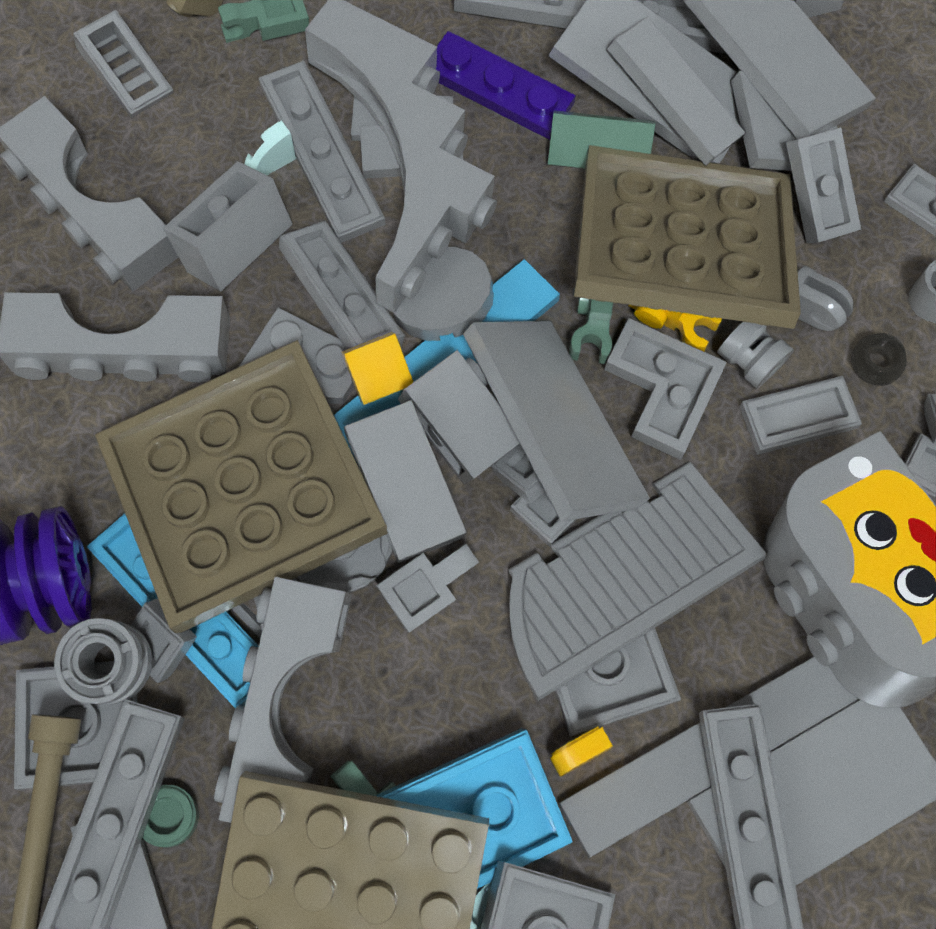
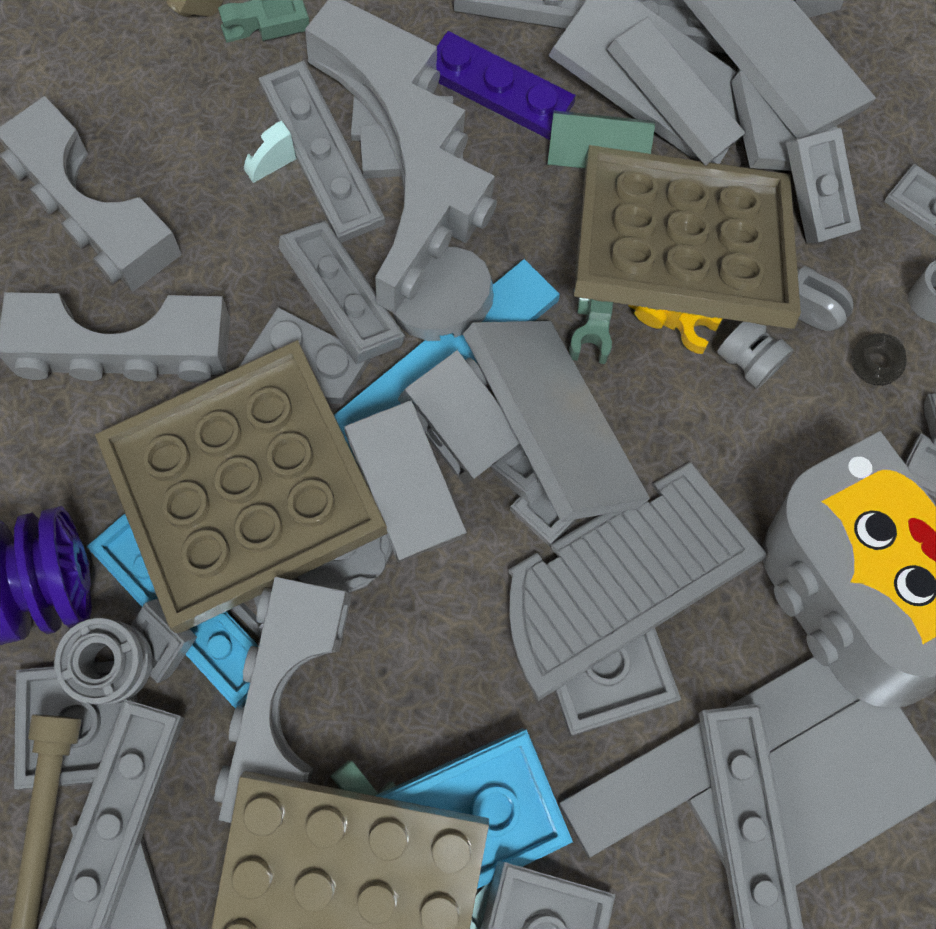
(101, 34): light grey slope -> none
(172, 817): sand green tile -> none
(228, 225): light grey brick -> none
(377, 368): yellow tile -> none
(421, 590): light grey plate -> none
(580, 751): yellow tile -> none
(677, 377): light grey plate -> none
(800, 415): light grey tile -> none

